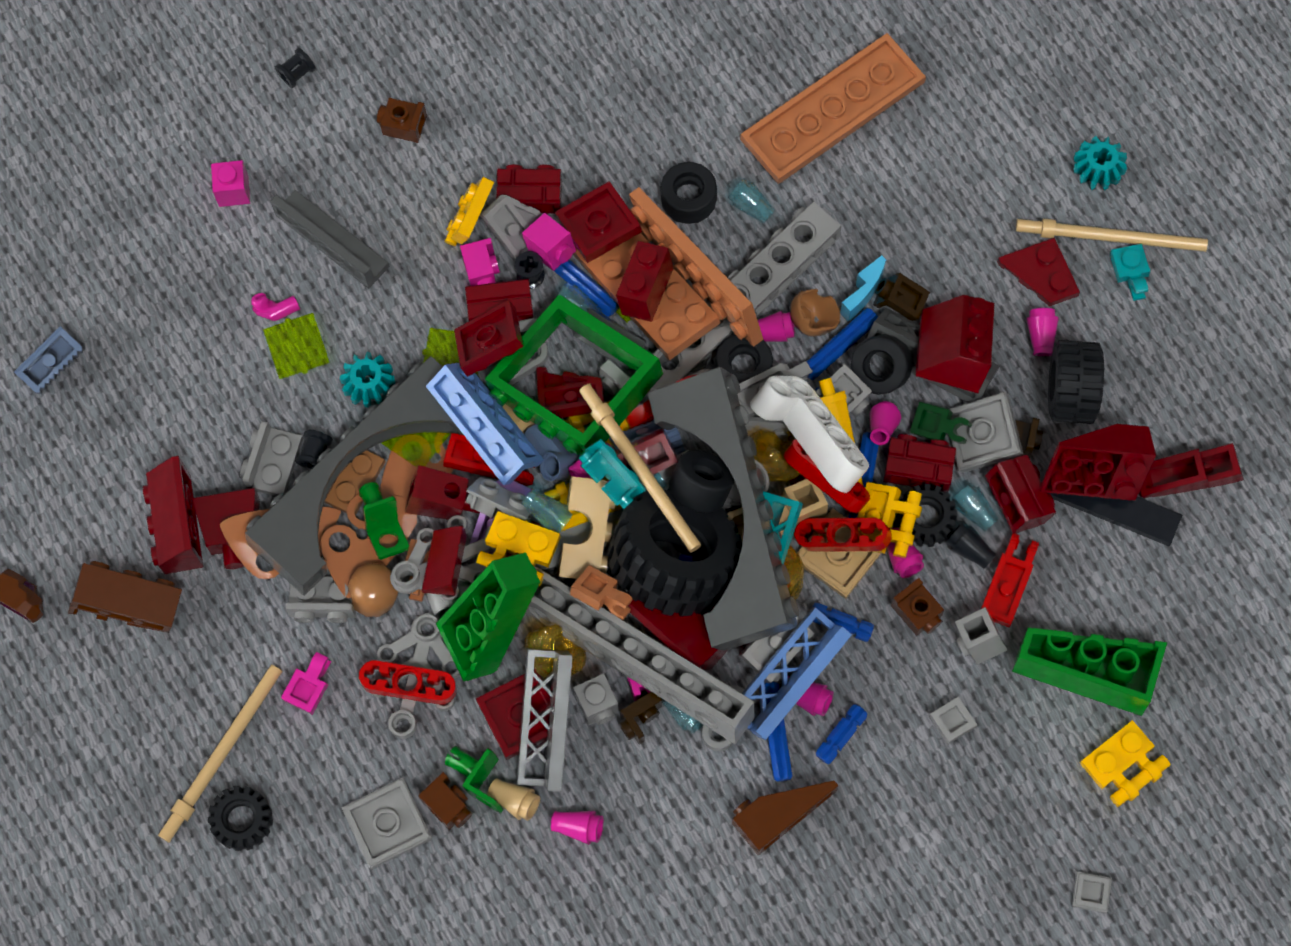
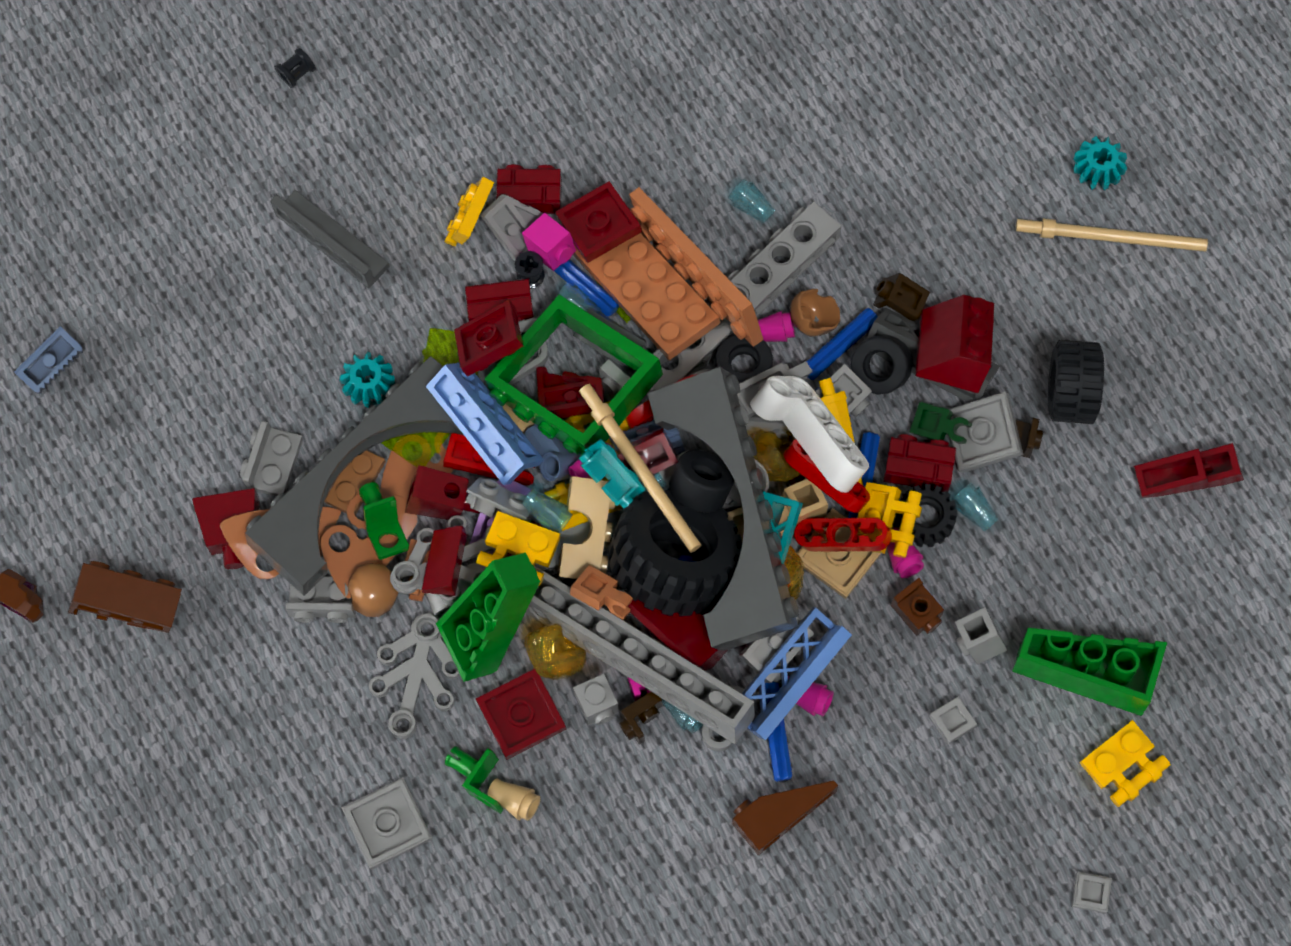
(172, 517): dark red slope -> none
(184, 808): tan bar -> none
(225, 804): black tyre -> none
(230, 183): dark pink brick -> none
(272, 310): dark pink arm -> none
(296, 346): clear neon green piece -> none
(306, 688): dark pink plate -> none
(314, 446): black bush -> none
(400, 670): red beam -> none
(406, 127): reddish brown brick -> none
(446, 802): reddish brown brick -> none
(480, 262): dark pink brick -> none
(556, 723): fence -> none
(579, 825): dark pink cone -> none
(644, 281): dark red brick -> none
(692, 210): black tyre -> none
(832, 108): nougat plate -> none
(841, 734): blue axle -> none
(862, 630): blue axle -> none
(867, 283): medium azure slope -> none
(883, 421): dark pink cone -> none
(970, 545): black cone -> none
(1009, 583): red hinge -> none
(1018, 493): dark red brick -> none
(1042, 330): dark pink cone -> none
(1043, 271): dark red wing -> none
(1102, 463): dark red slope -> none
(1131, 266): teal plate -> none
(1137, 516): black tile -> none

